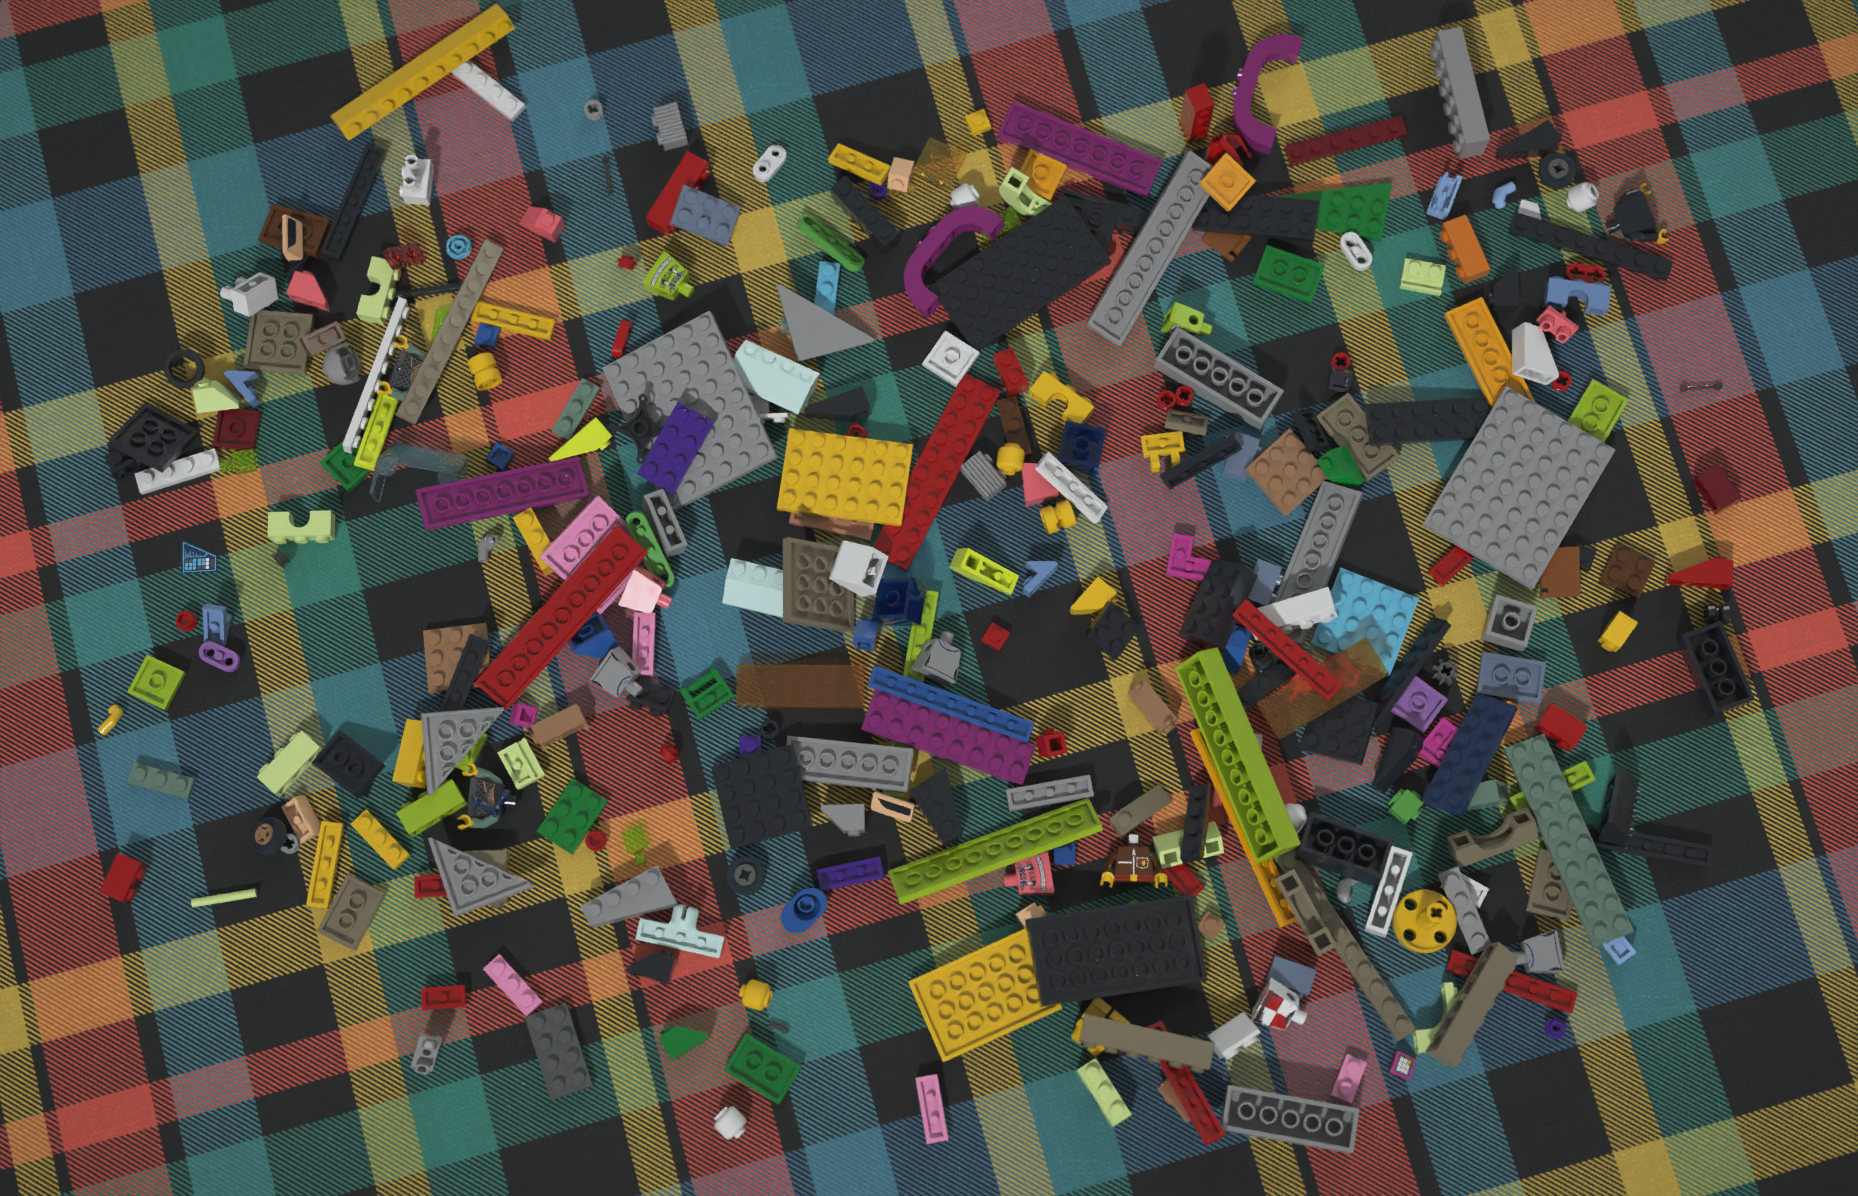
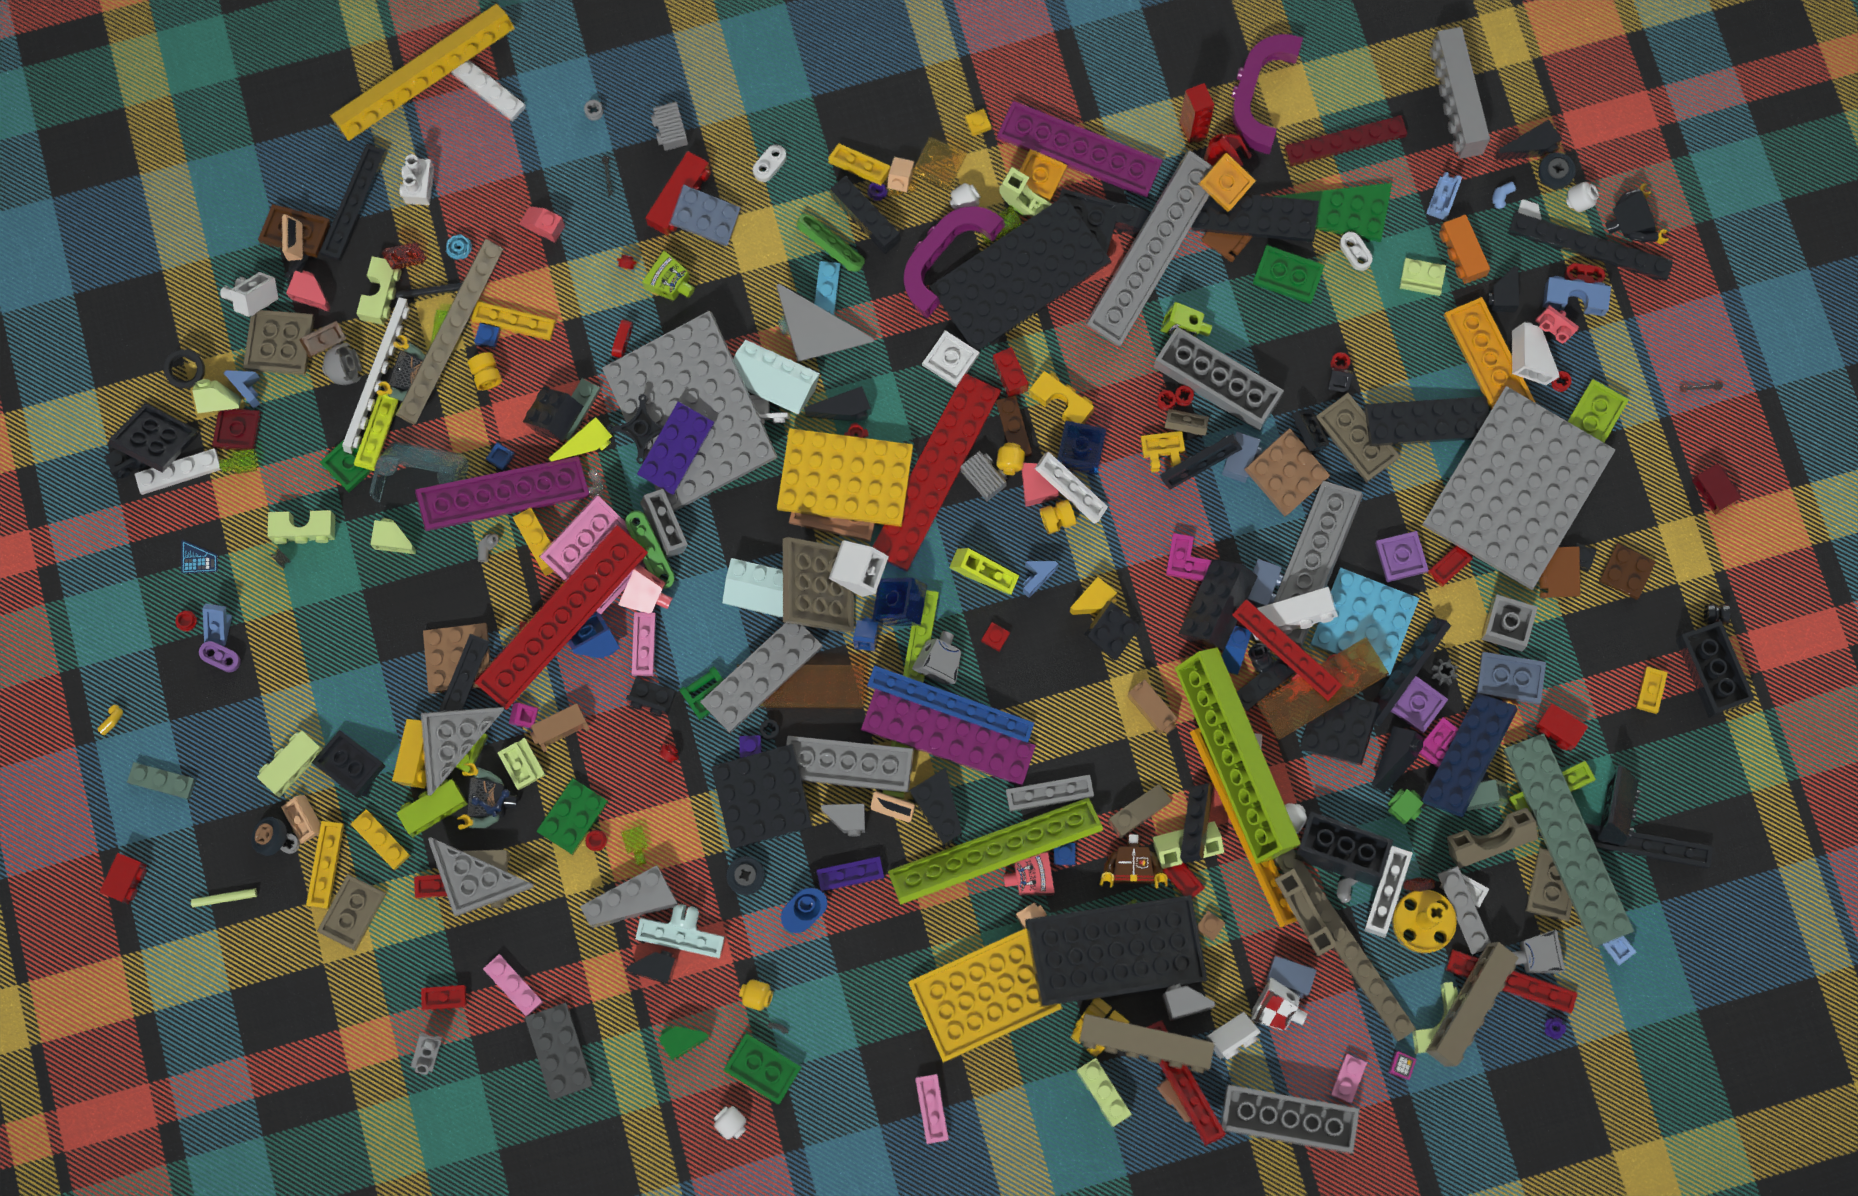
(156, 682): lime plate -> none
(389, 537): none -> yellowish green slope
(552, 413): none -> black brick
(598, 483): none -> clear arm
(618, 674): light grey torso -> none
(761, 675): none -> light grey plate
(1051, 743): red brick -> none
(1185, 1002): none -> light grey slope
(1341, 468): green slope -> none
(1401, 556): none -> medium lavender plate
(1419, 884): none -> clear red tile
(1617, 632): yellow slope -> none
(1651, 690): none -> yellow plate
(1713, 573): red slope -> none

